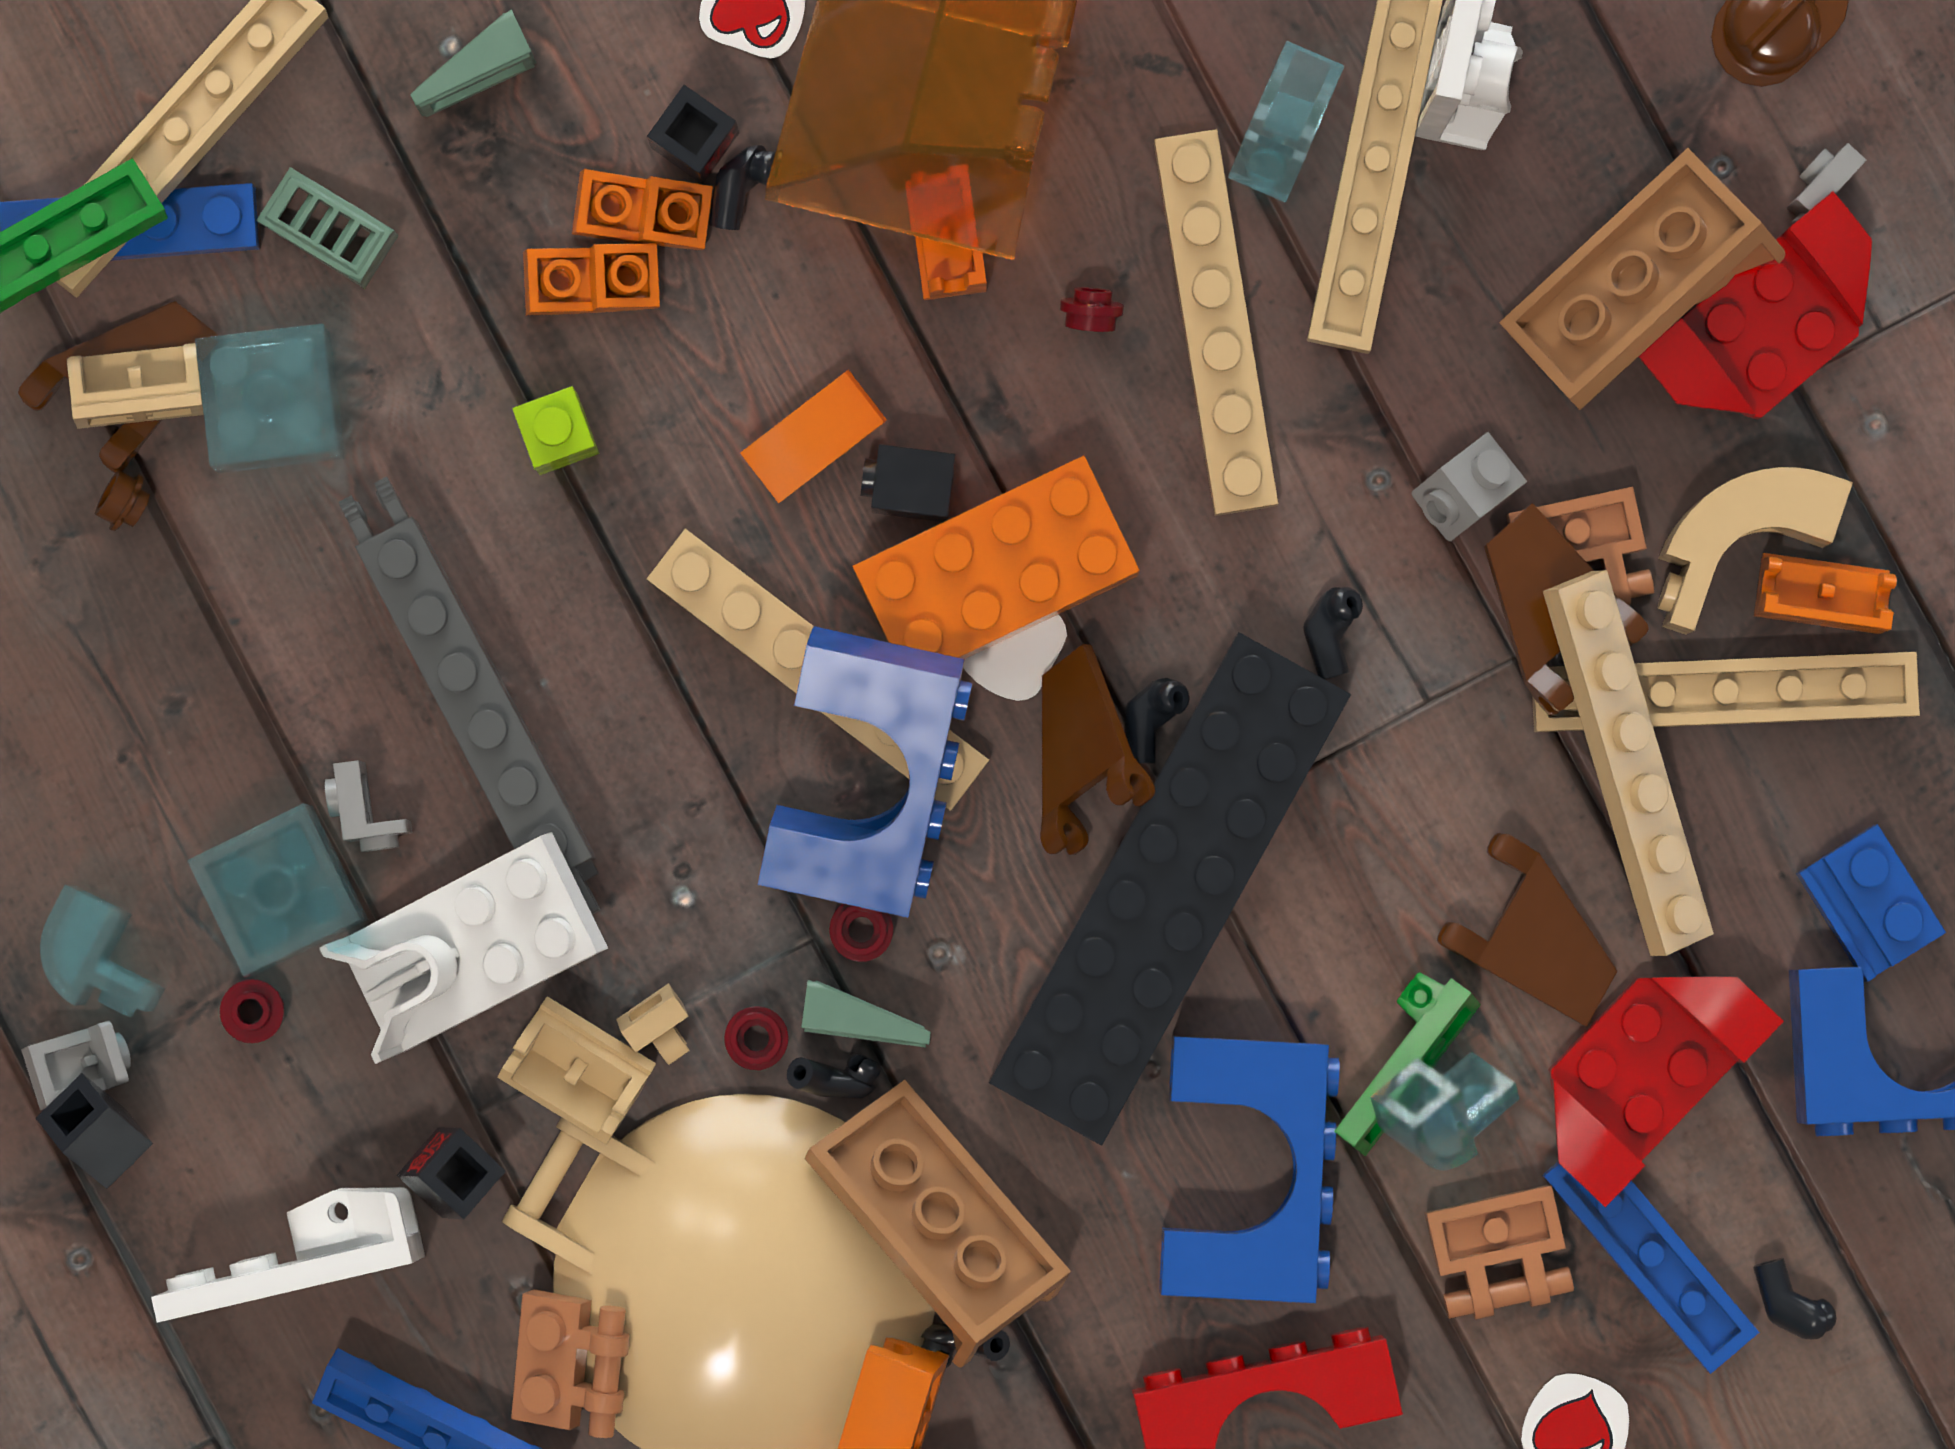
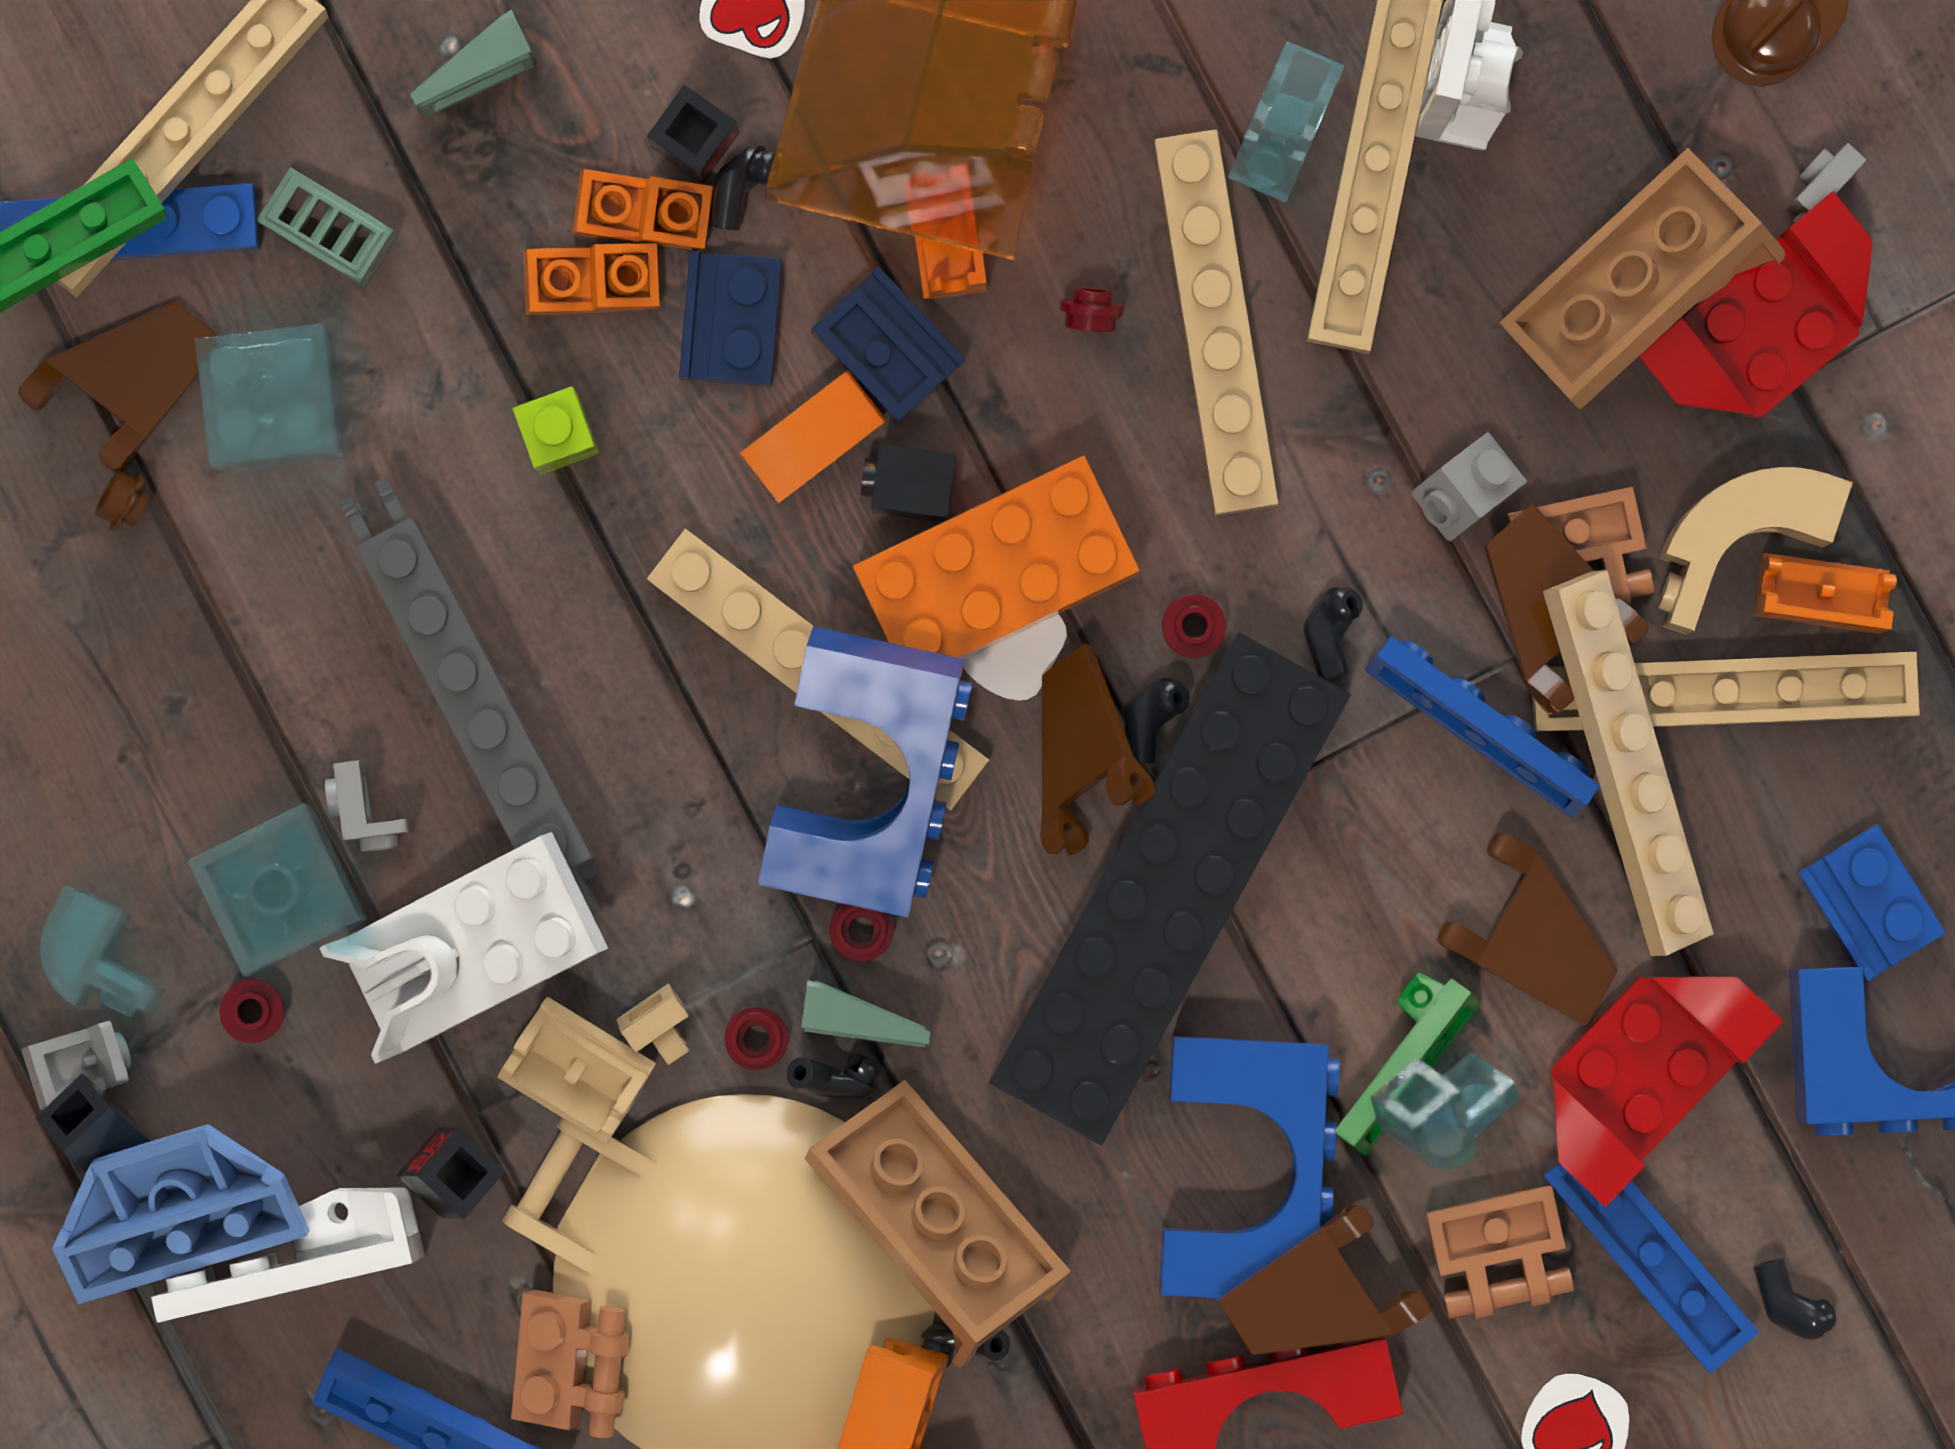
(135, 386): tan hinge -> none
(172, 1212): none -> medium blue wedge
(730, 319): none -> dark blue plate
(888, 345): none -> dark blue plate
(1188, 646): none -> dark red plate
(1314, 1297): none -> reddish brown flag
(1501, 739): none -> blue plate

